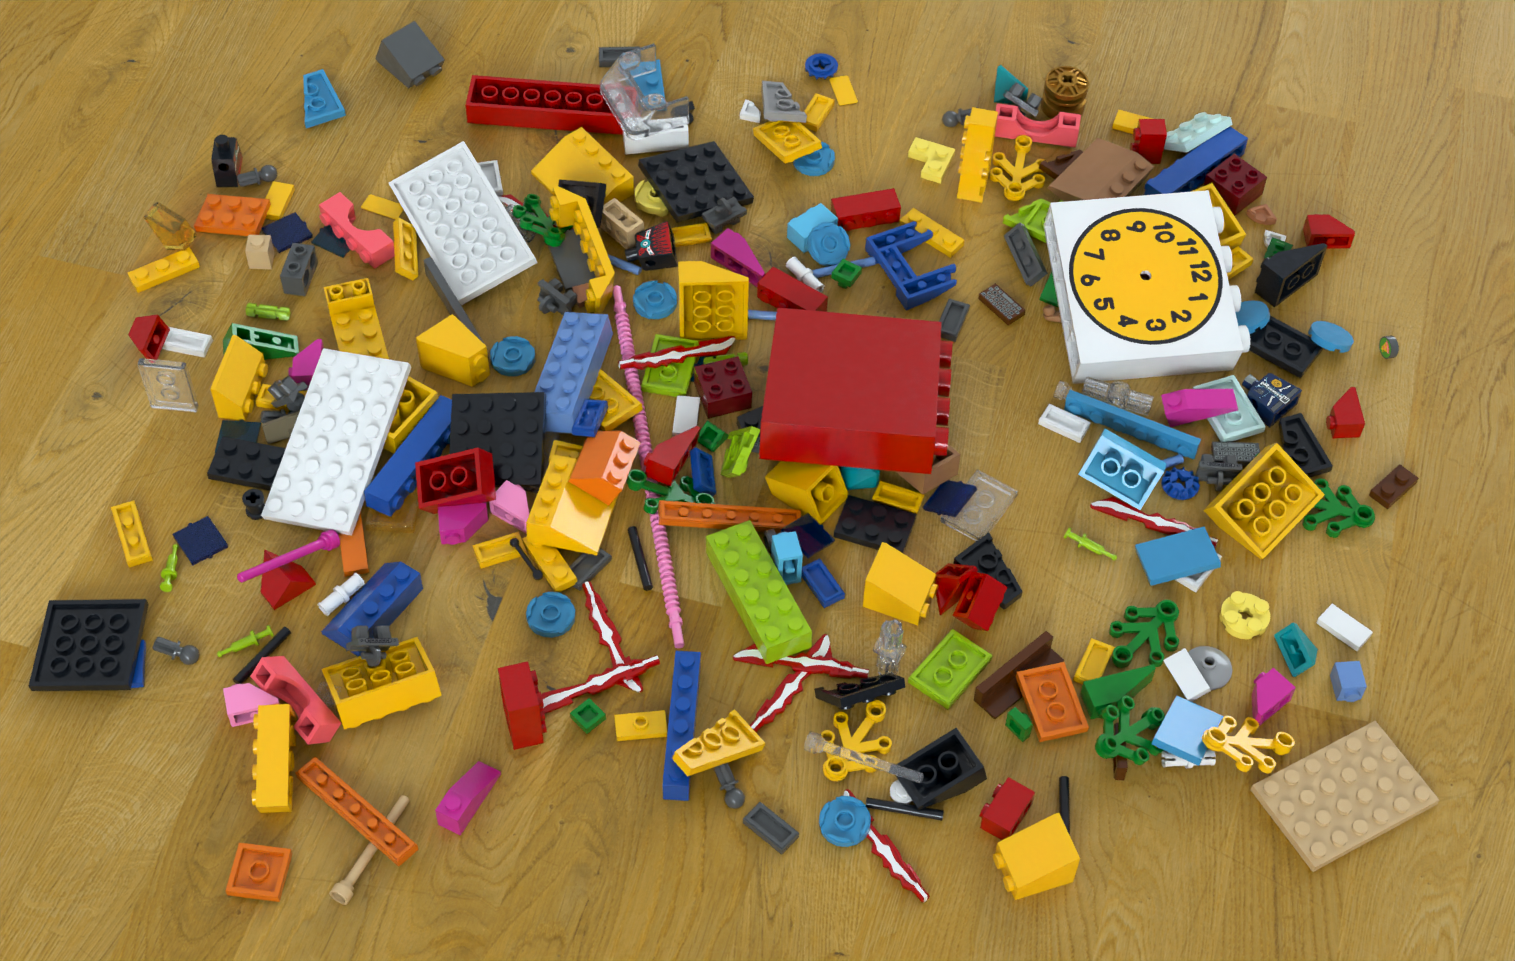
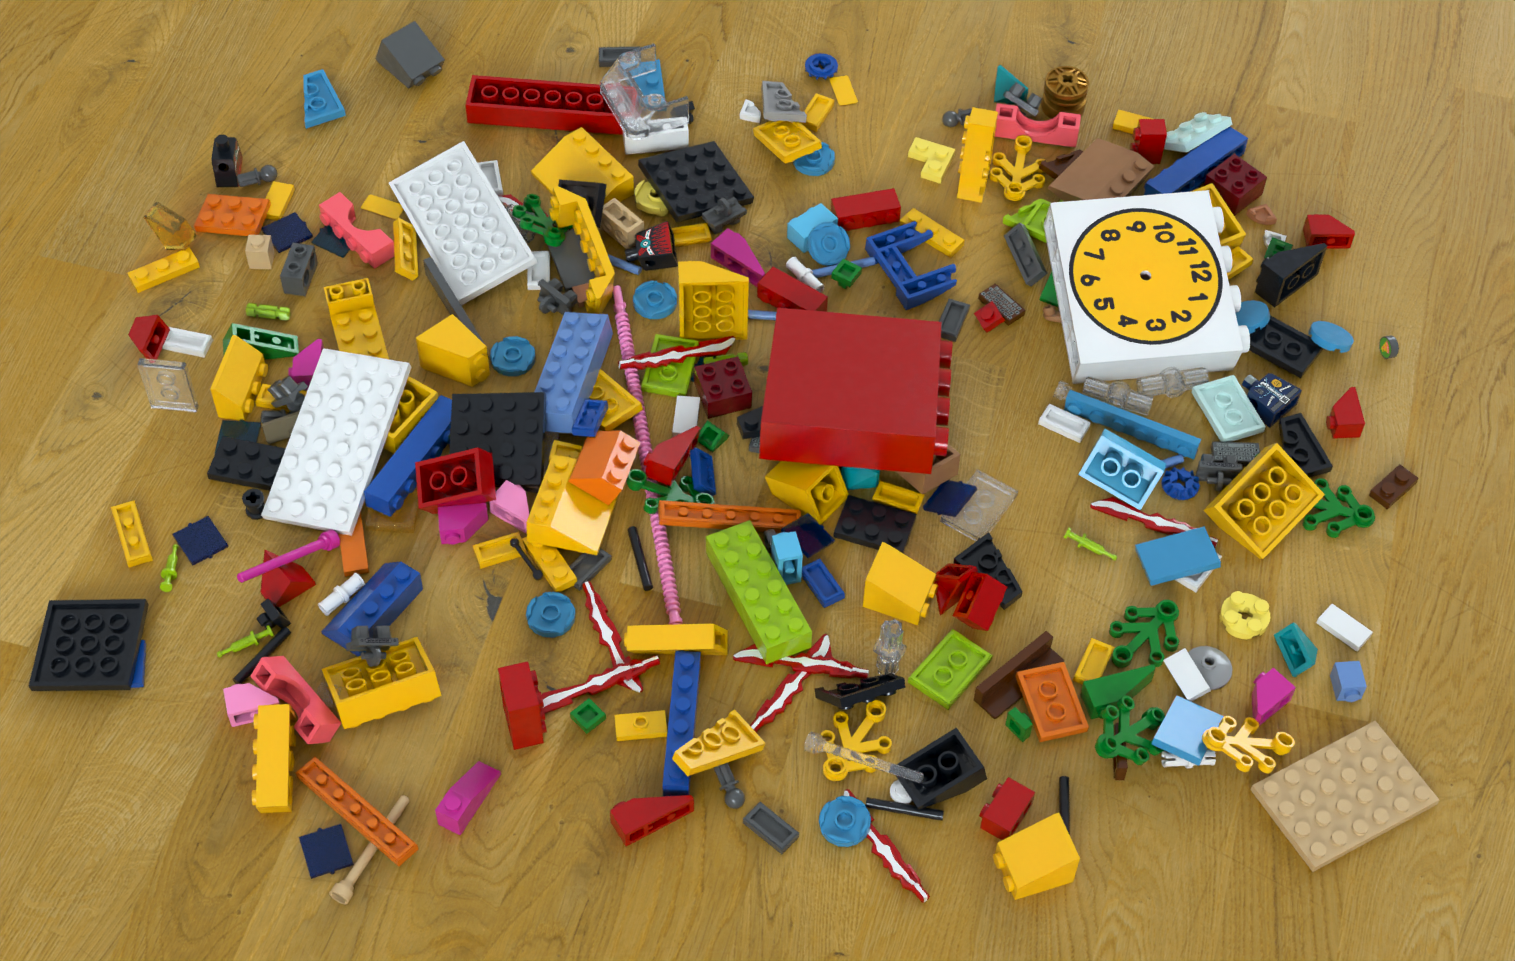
(188, 654): dark grey axle -> none
(259, 872): orange plate -> none
(272, 616): none -> black tile
(326, 851): none -> clear blue piece
(539, 270): none -> white tile
(646, 815): none -> red slope
(667, 639): none -> yellow slope
(740, 448): lime wing -> none
(989, 316): none -> red plate
(1172, 381): none -> clear piece
(1197, 404): dark pink slope -> none

